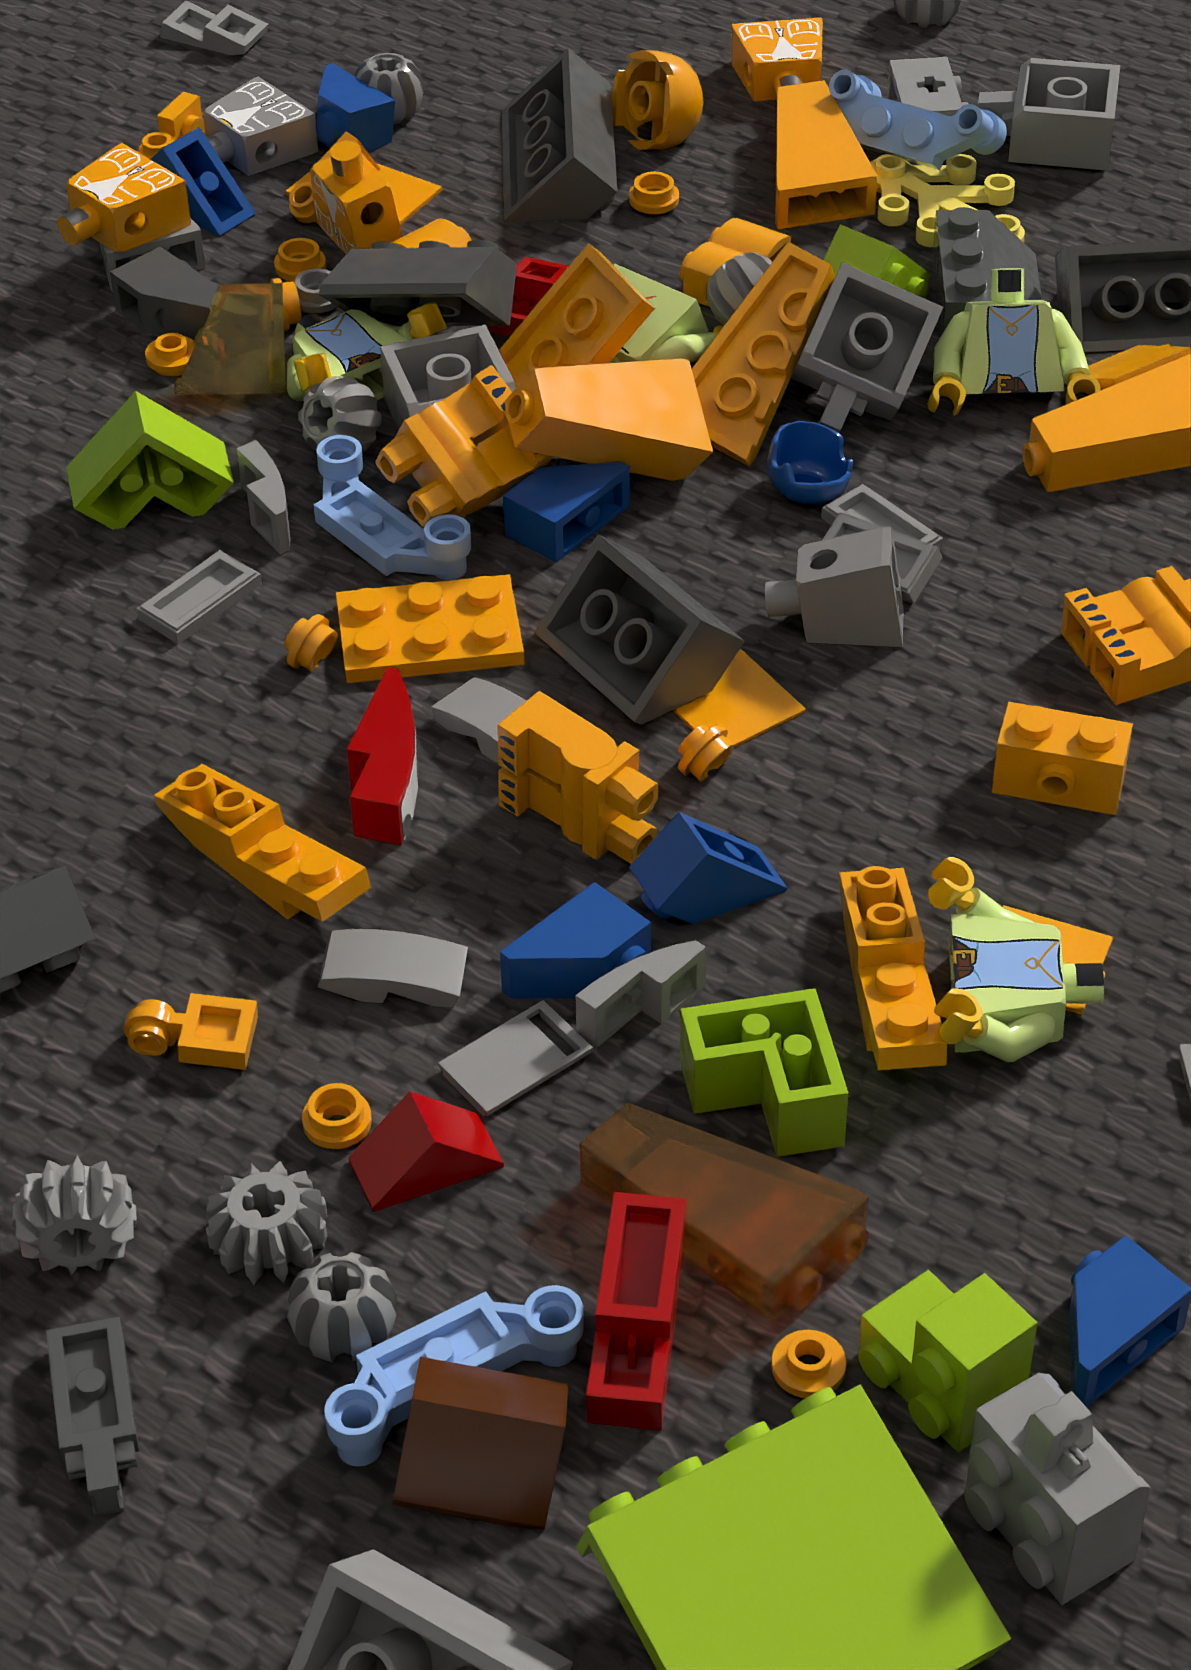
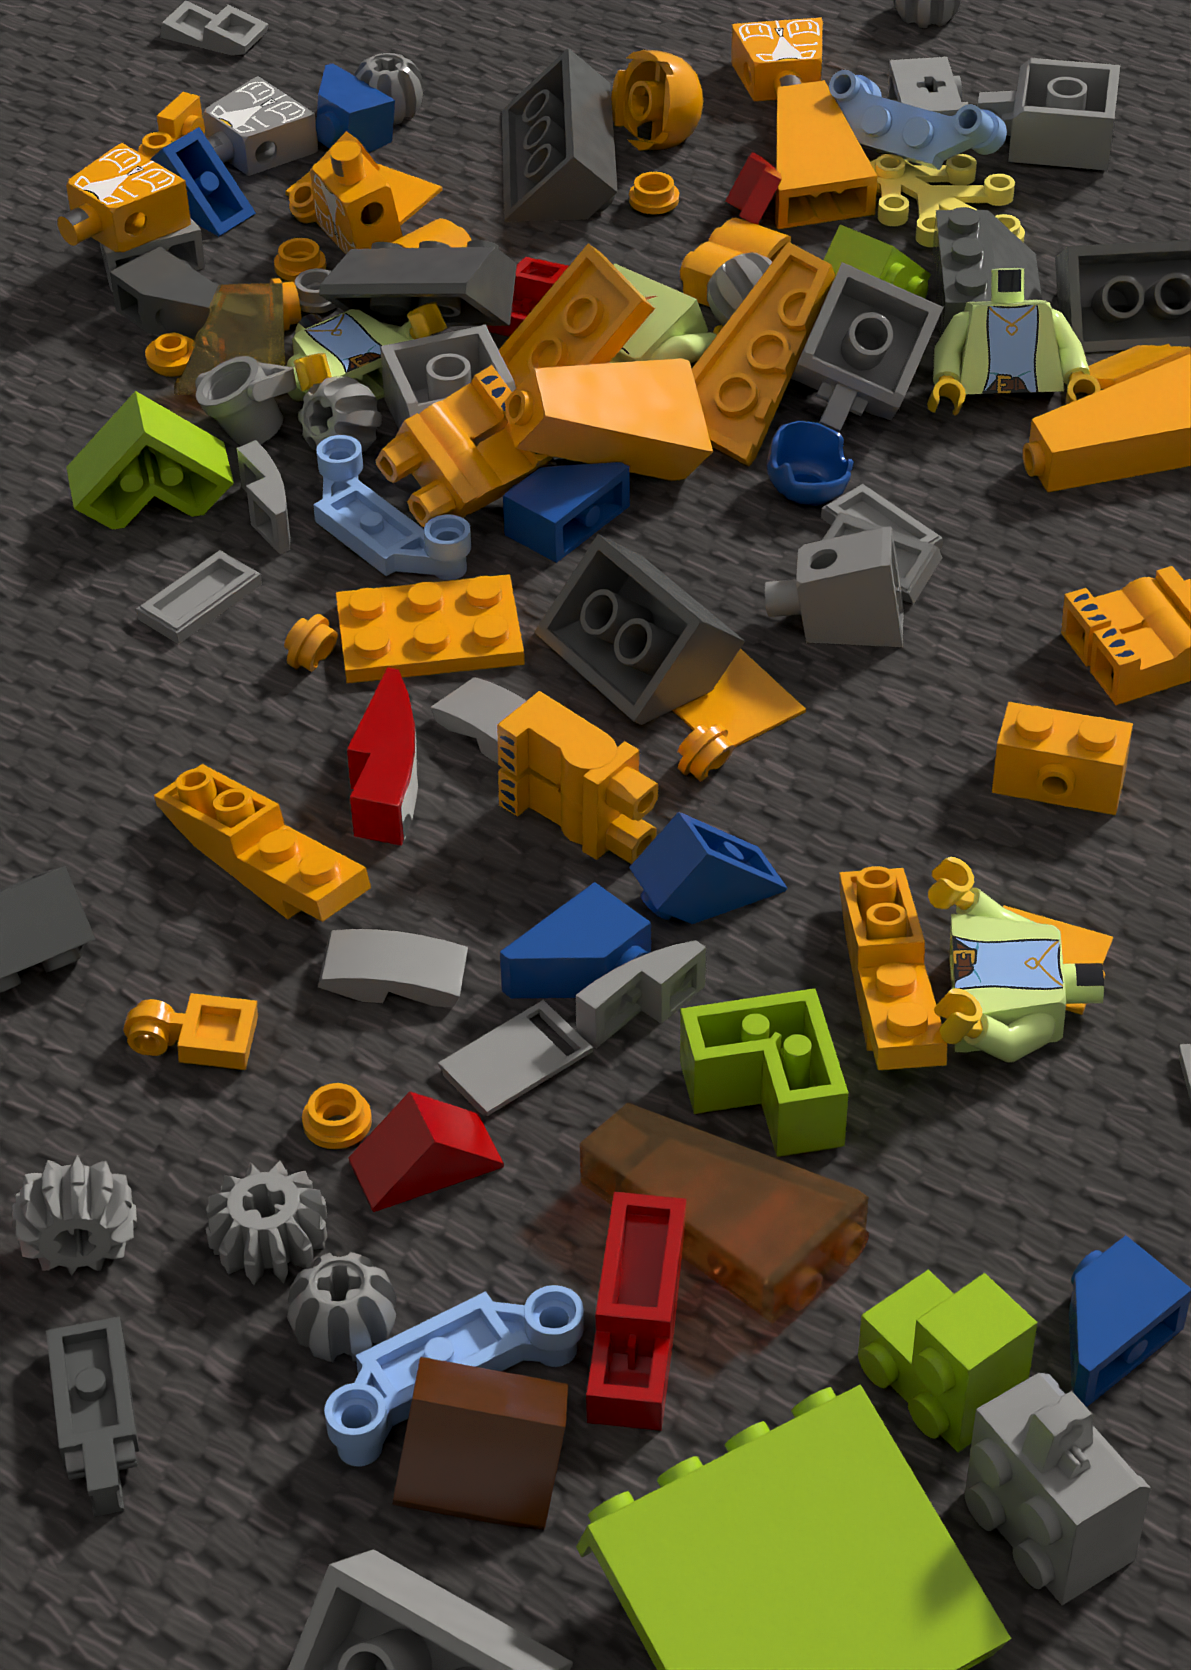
(242, 397): none -> light grey piece
(754, 188): none -> red slope
(803, 1378): light orange plate -> none

